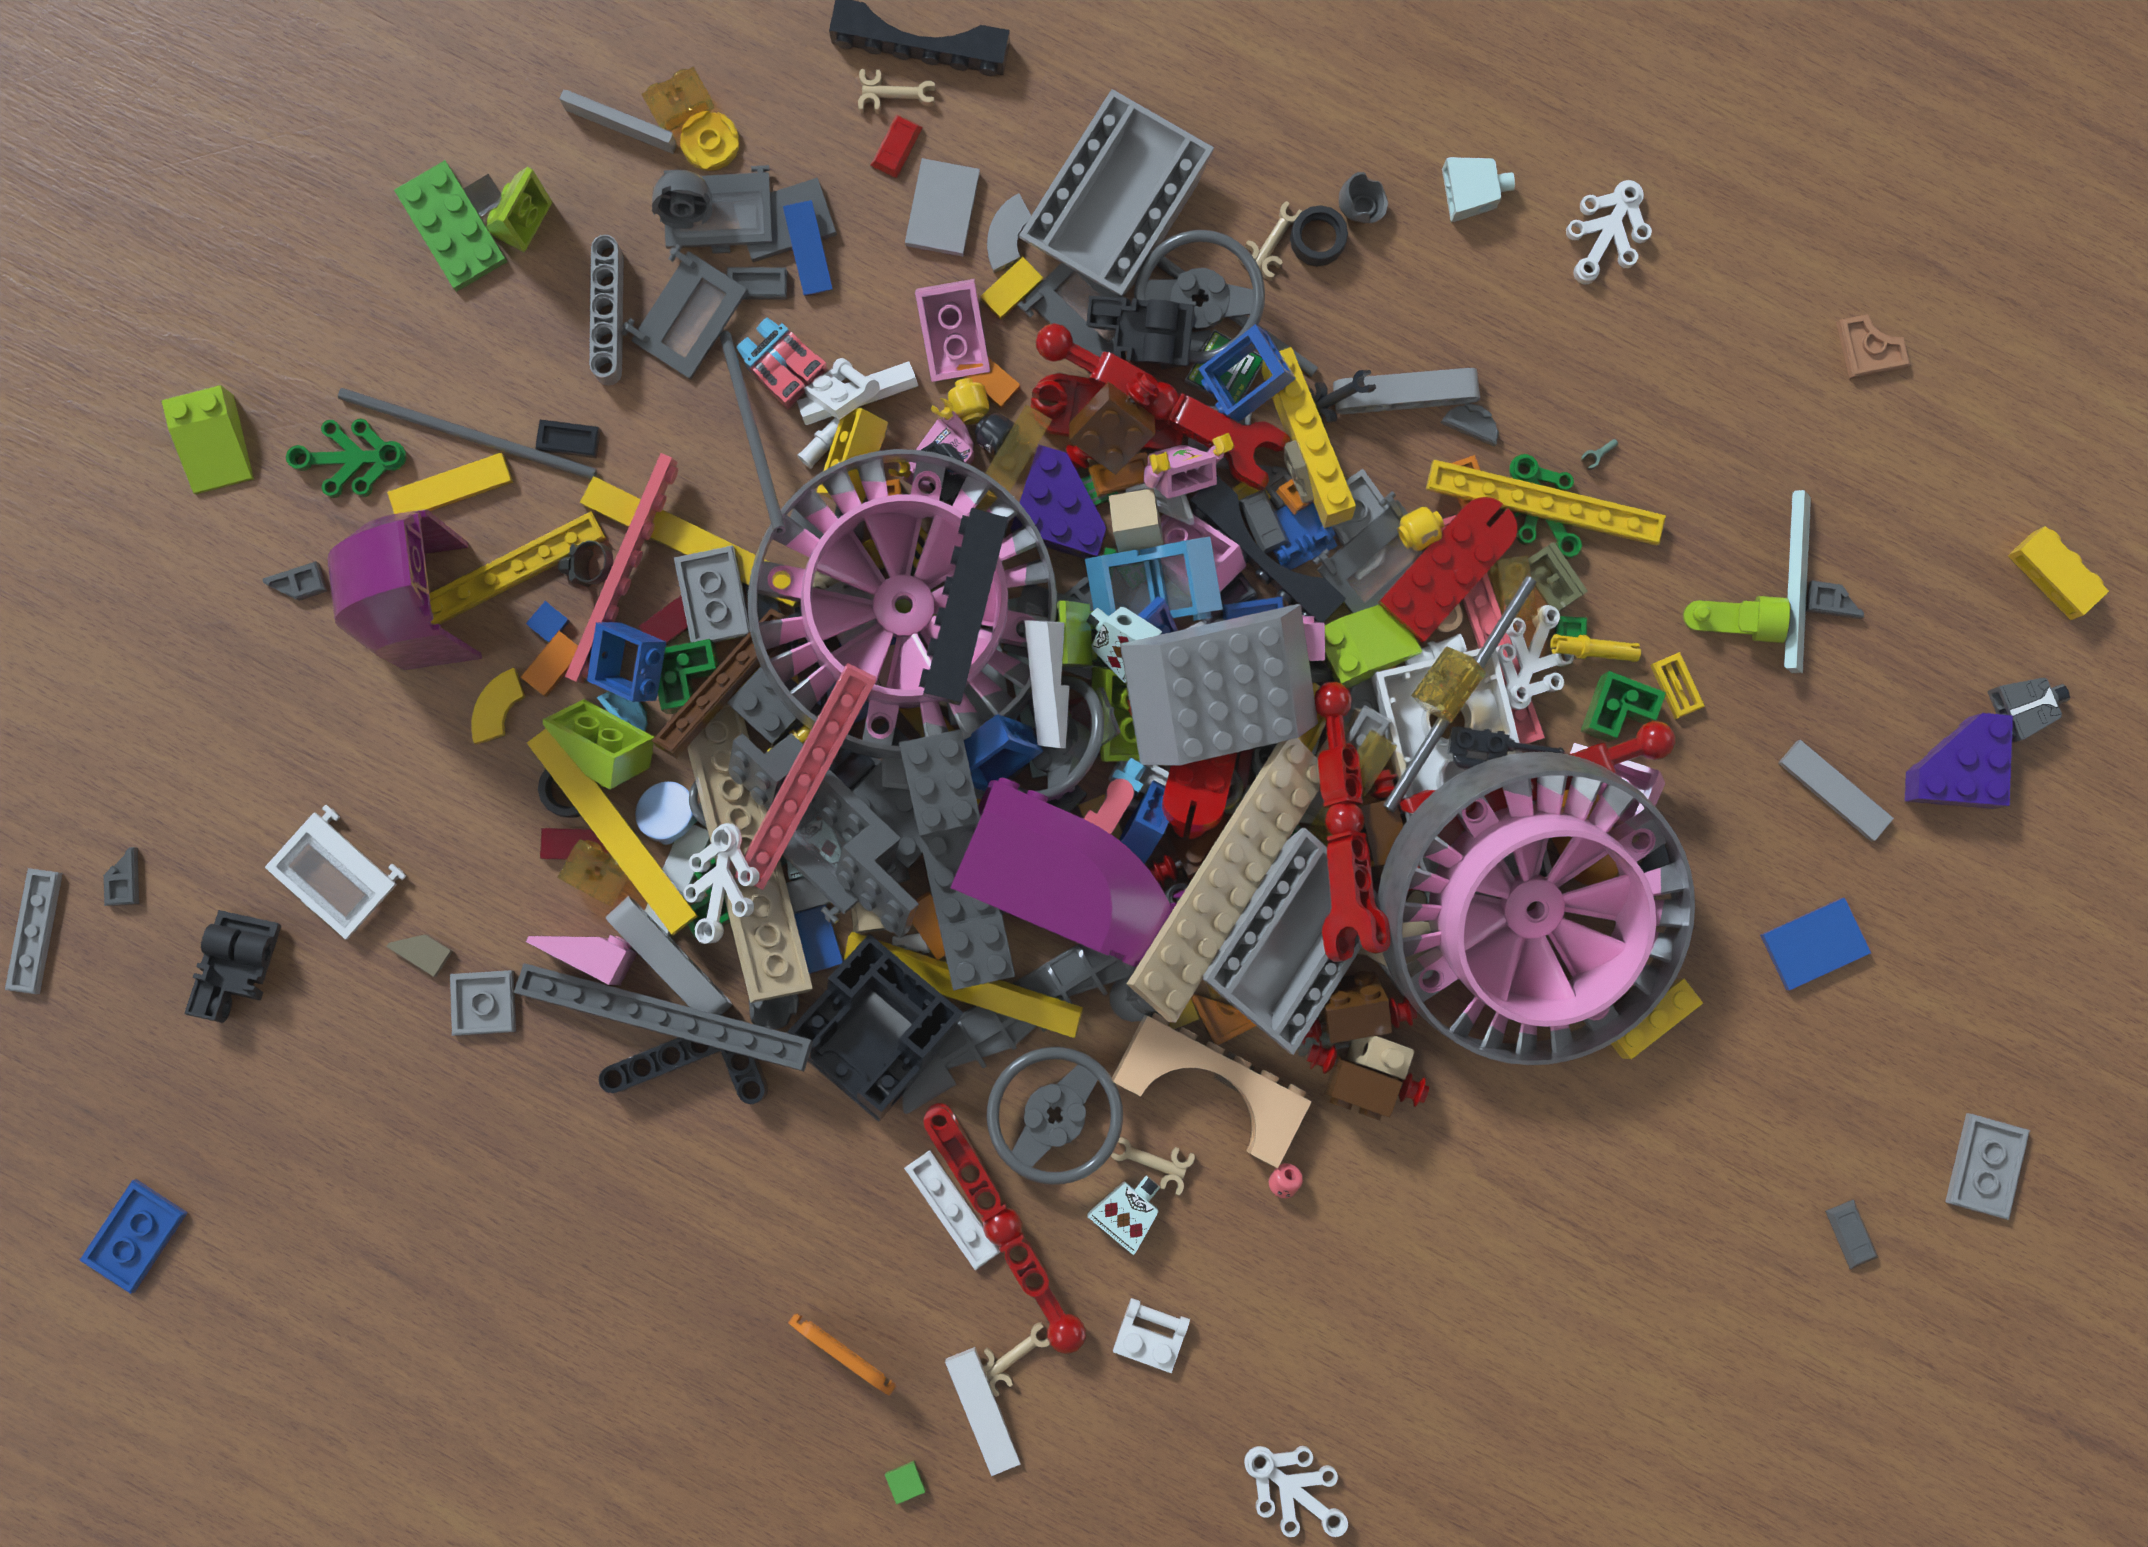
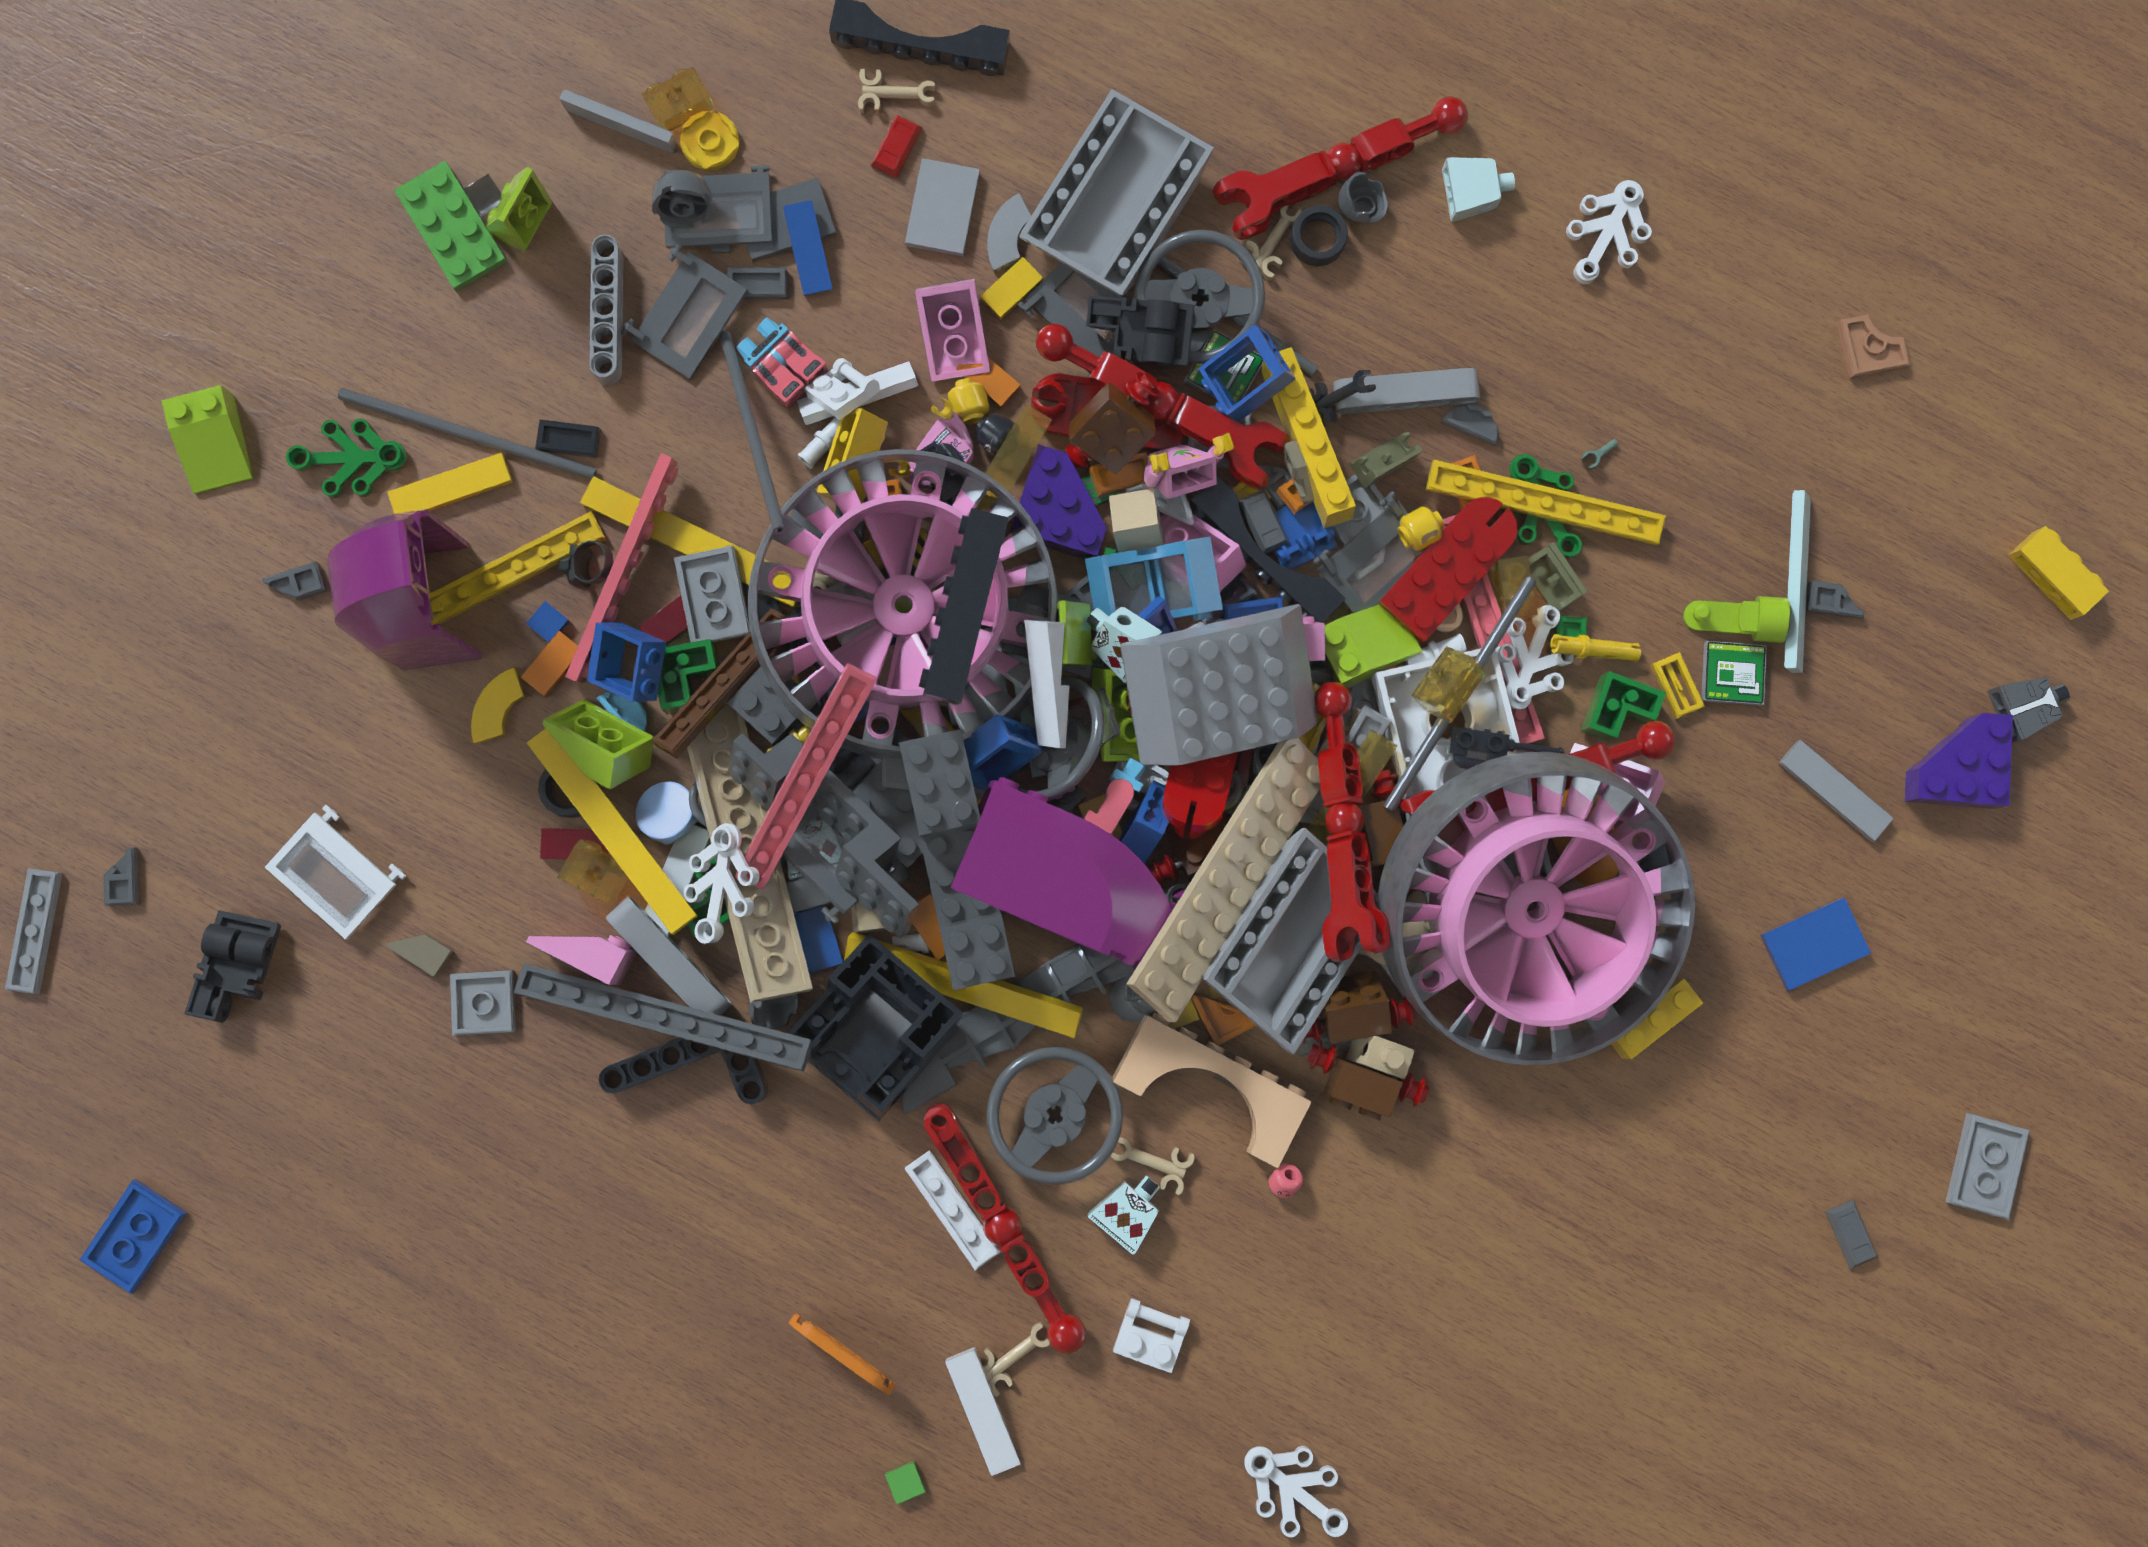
(1319, 171): none -> red piece
(1385, 460): none -> olive hinge
(1733, 673): none -> tile

